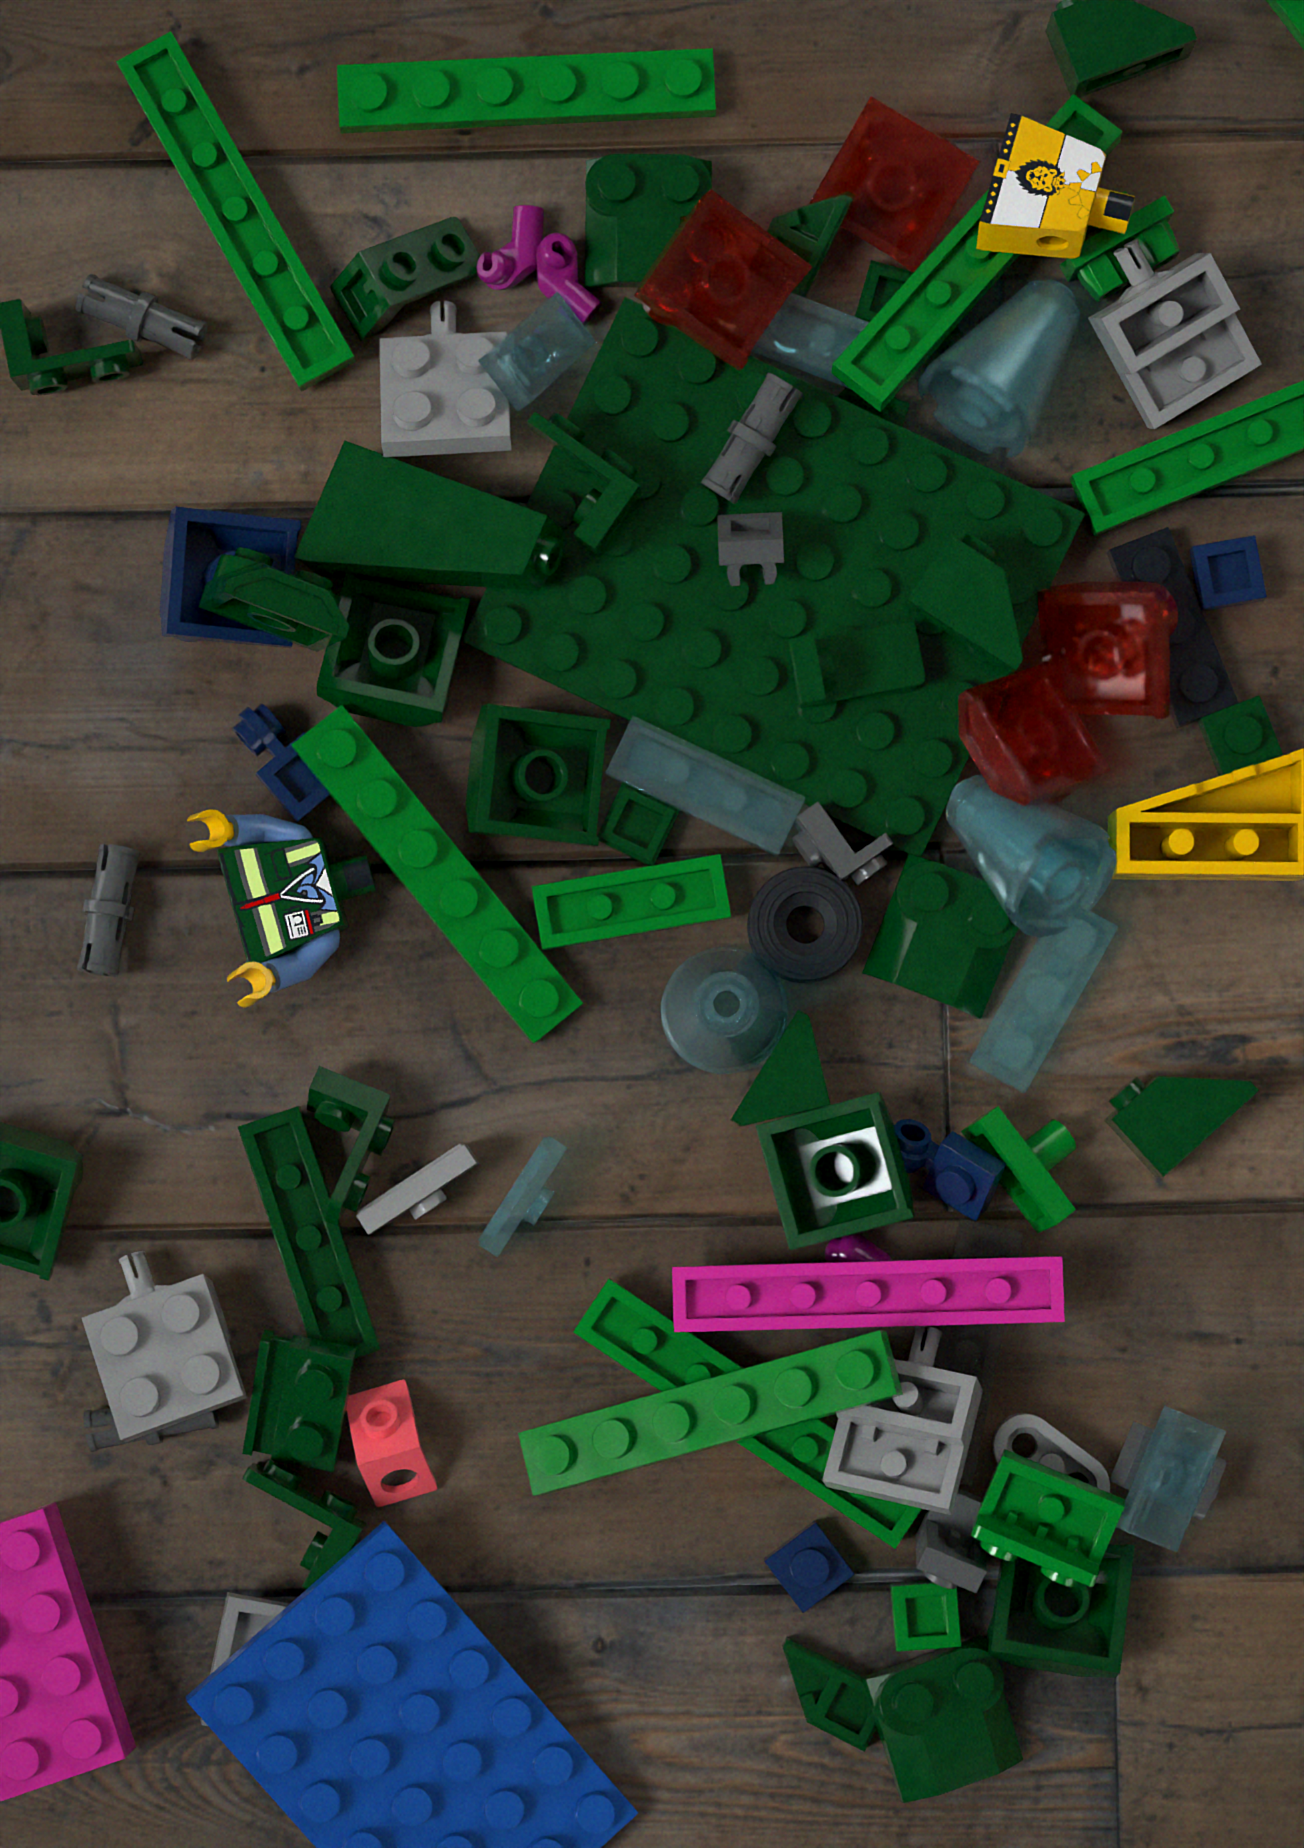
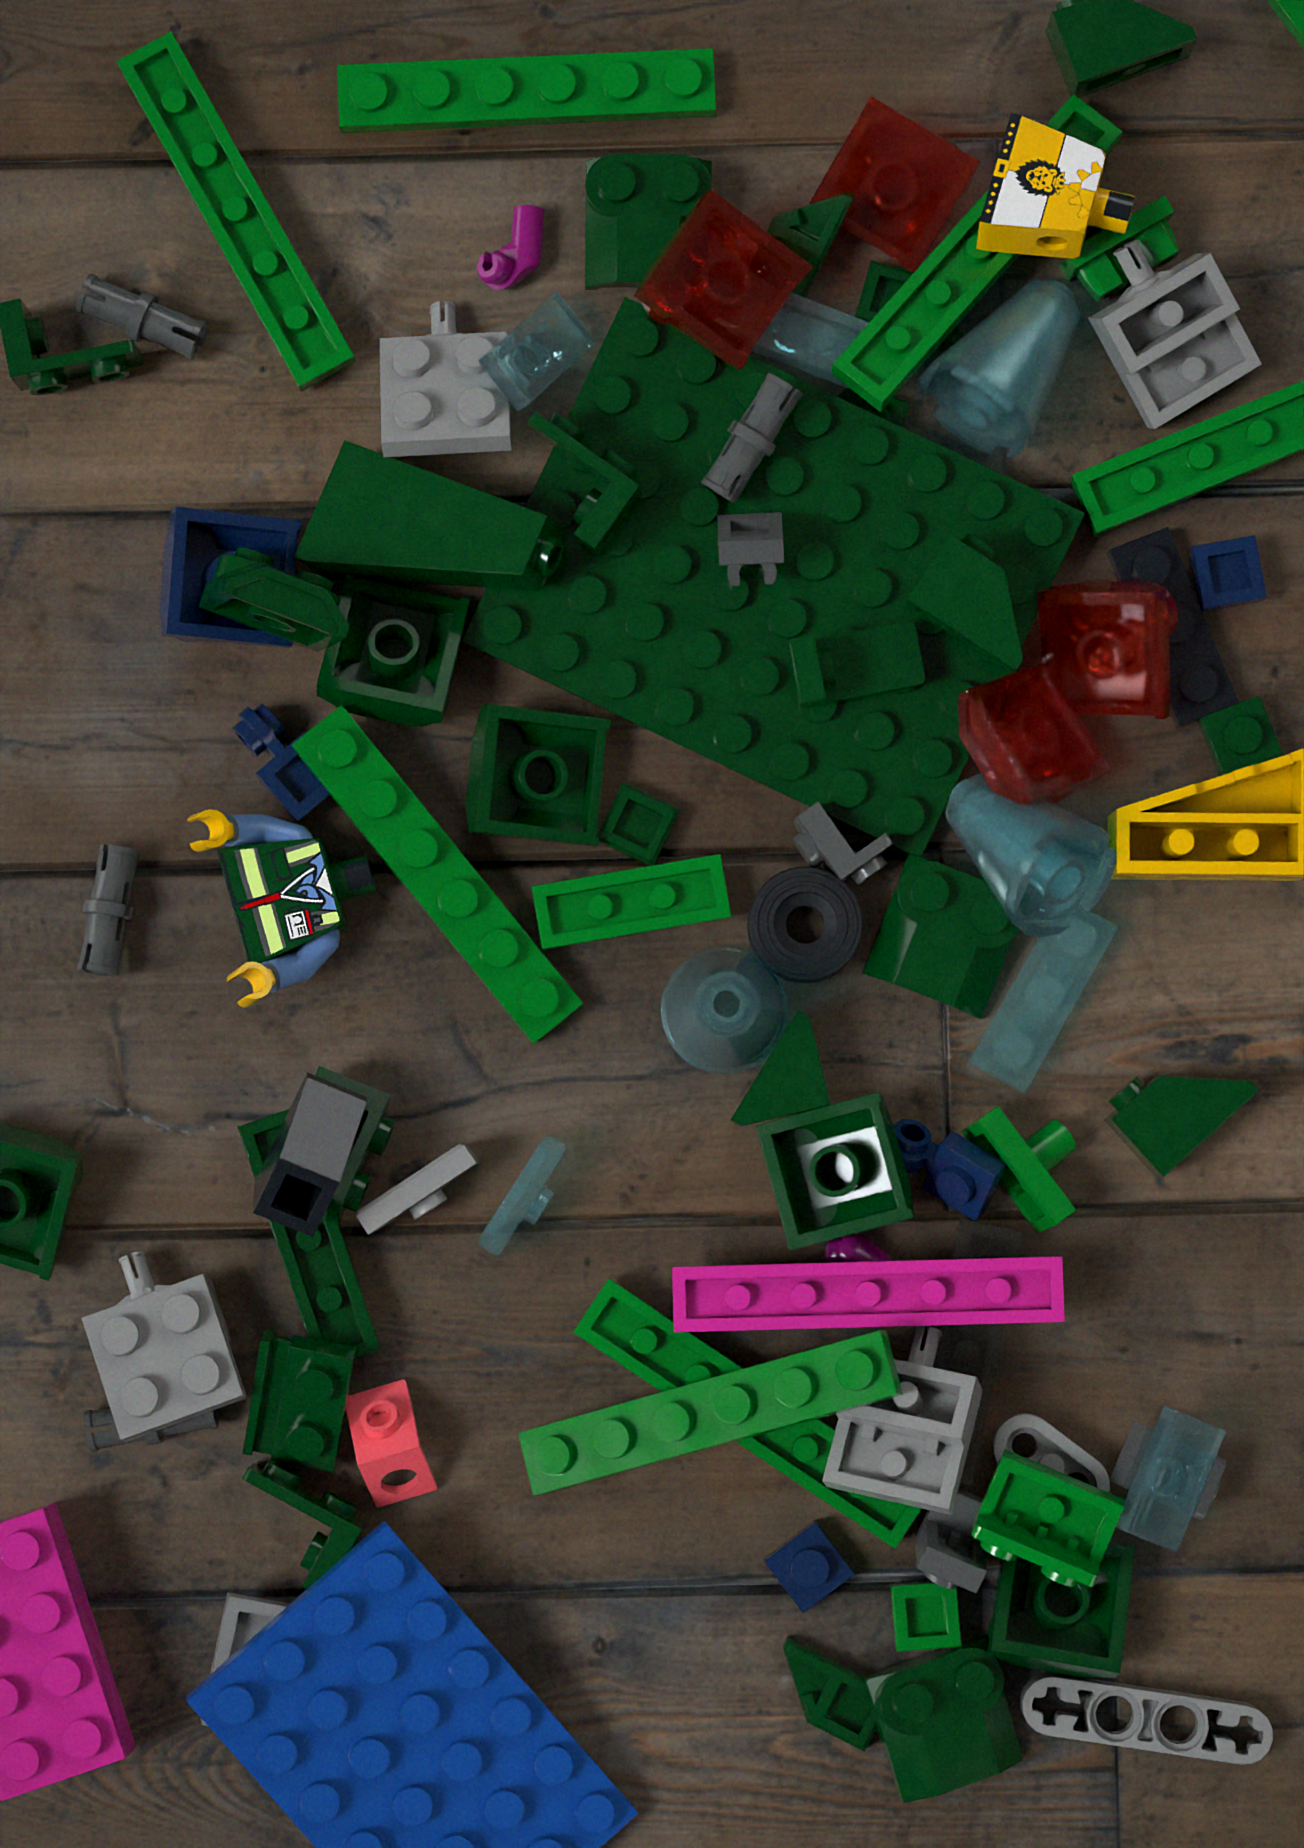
(308, 1155): none -> black slope
(402, 271): dark green bracket -> none
(559, 273): magenta arm -> none
(705, 786): clear light blue plate -> none
(1144, 1726): none -> light grey beam

